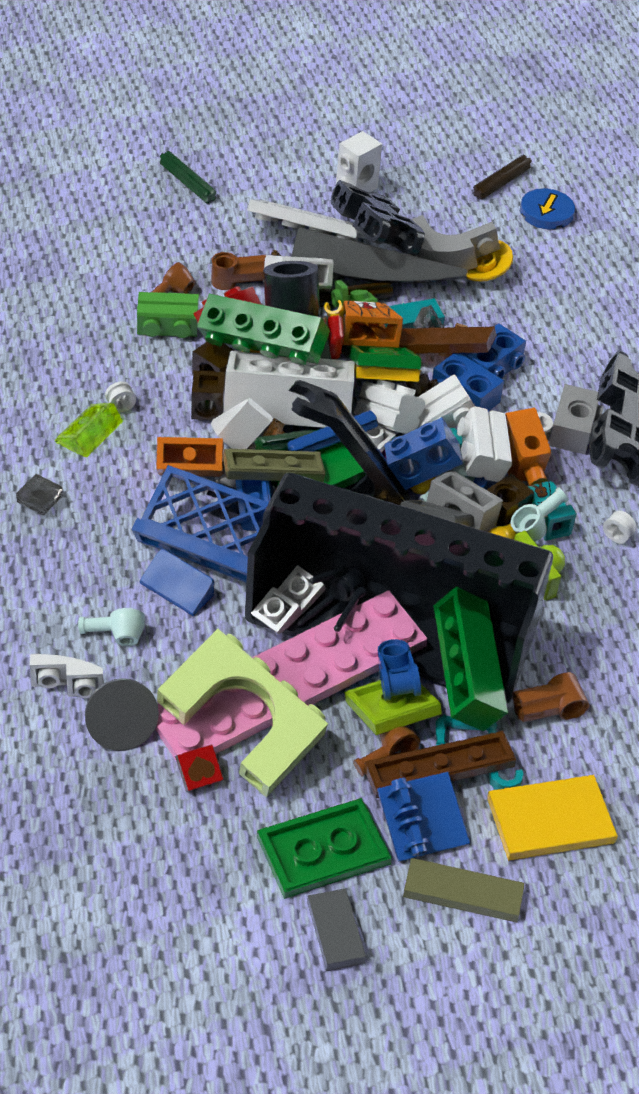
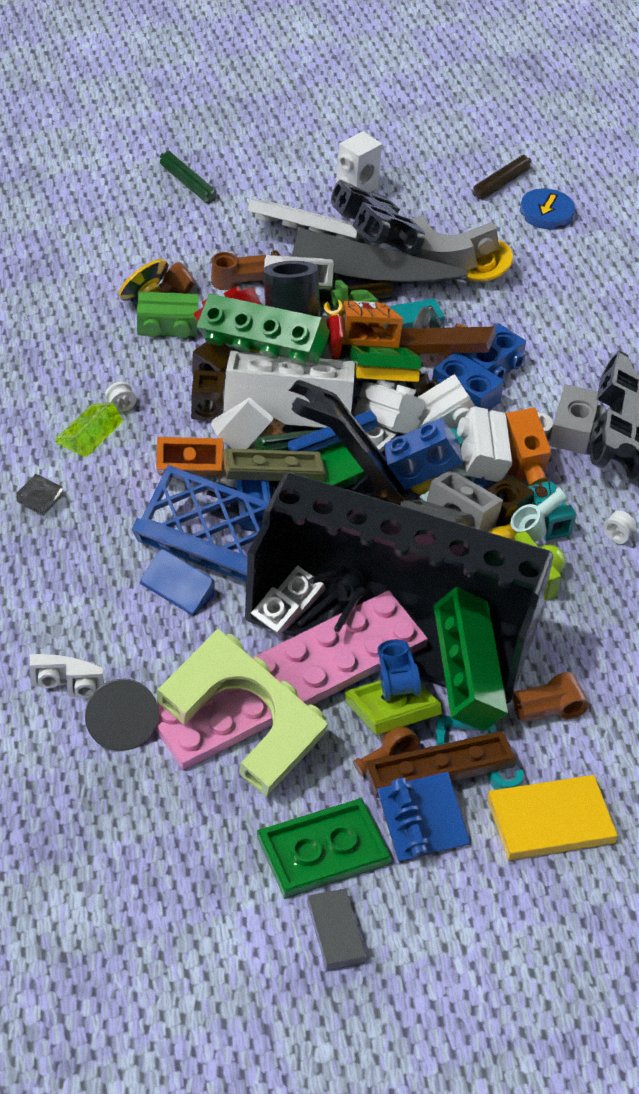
(124, 623): light aqua bar -> none
(144, 280): none -> dish
(199, 767): red tile -> none
(464, 890): olive tile -> none

